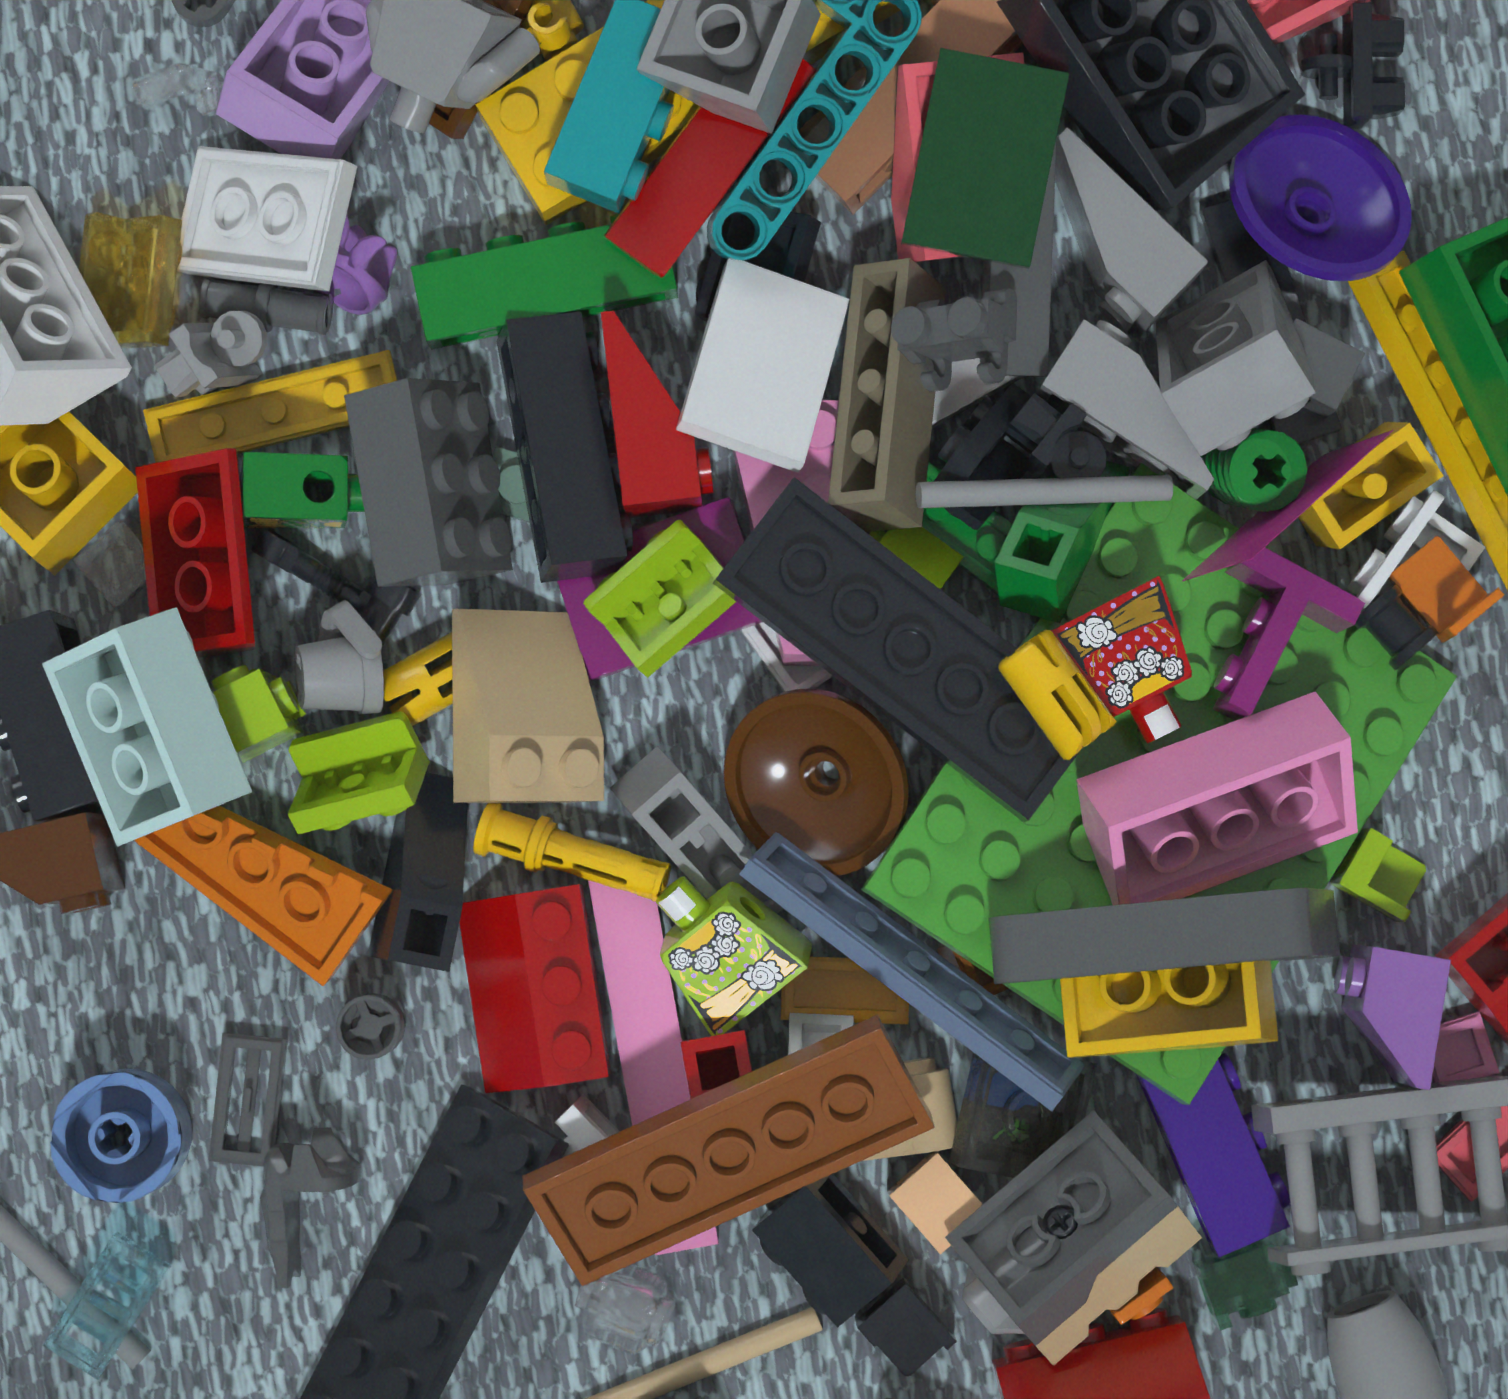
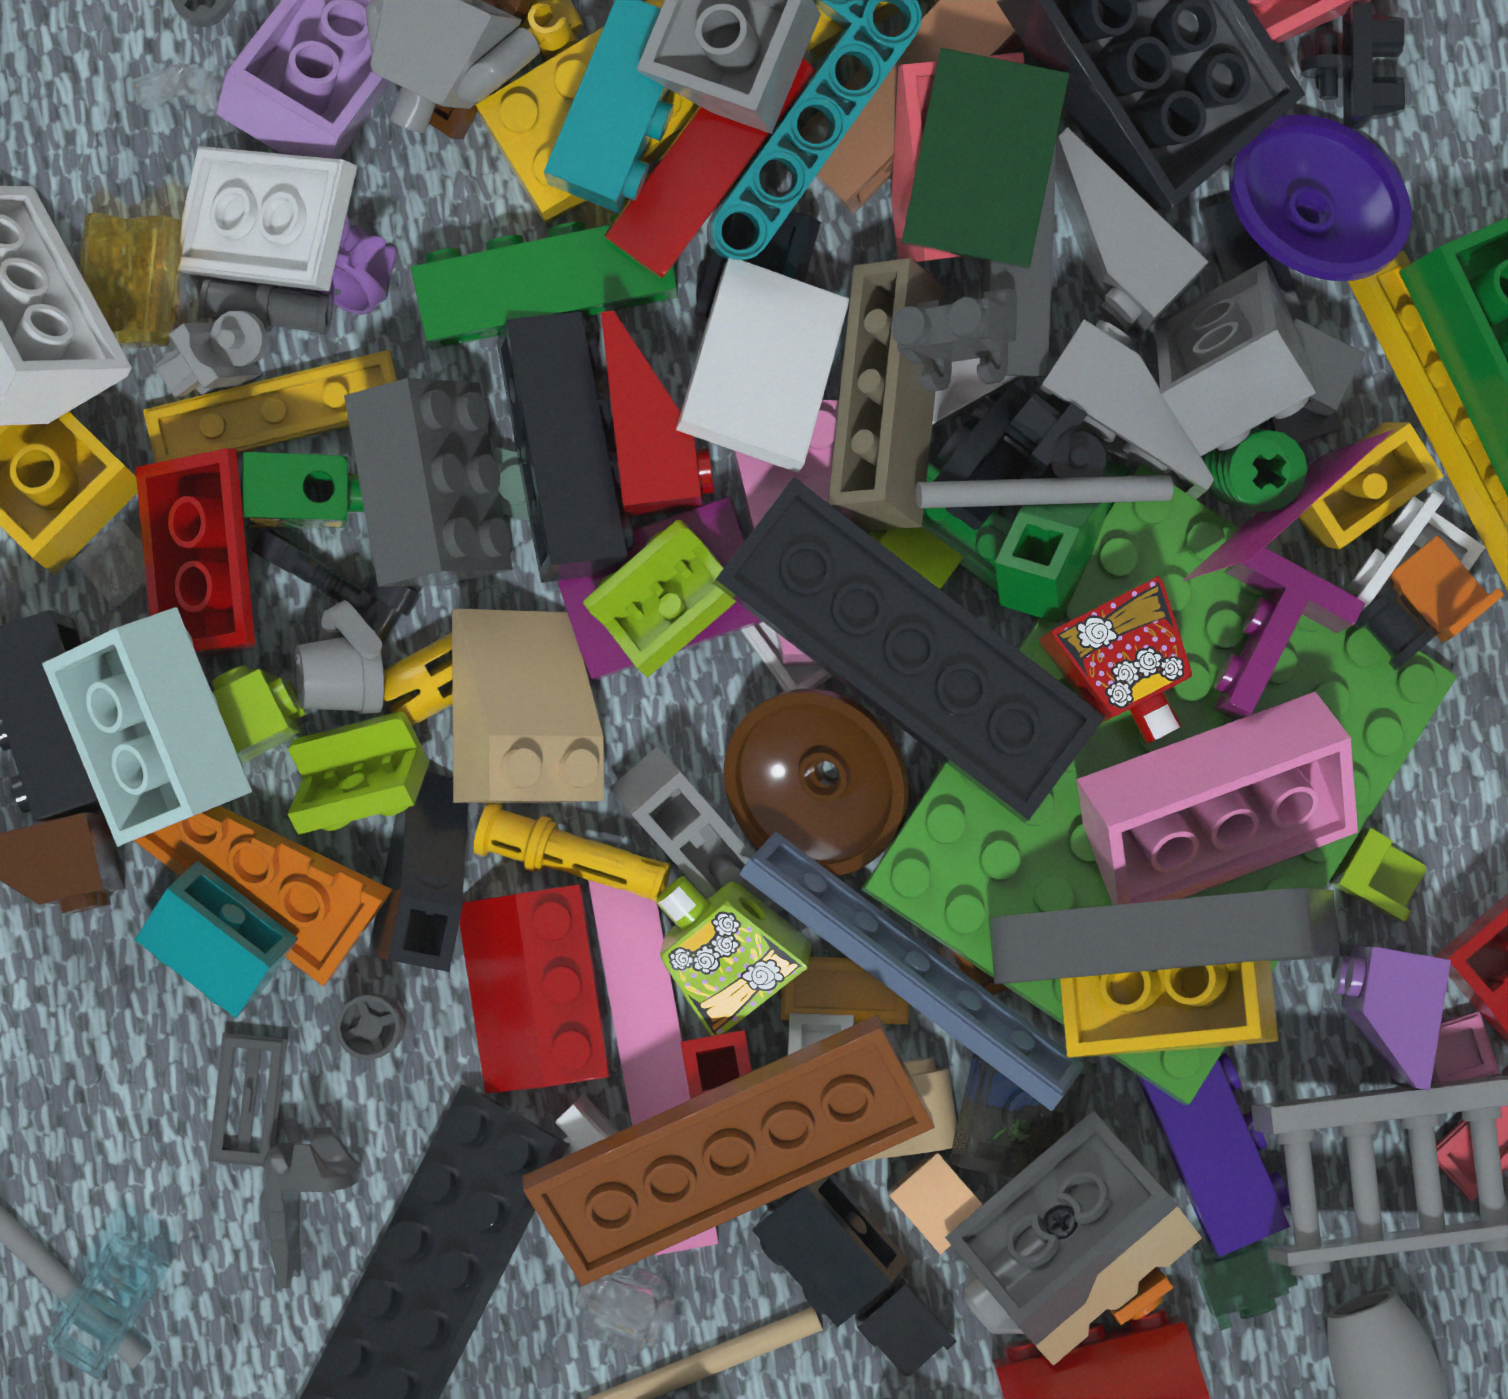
(84, 1129): medium blue brick -> none
(216, 939): none -> teal brick
(1056, 694): yellow arm -> none

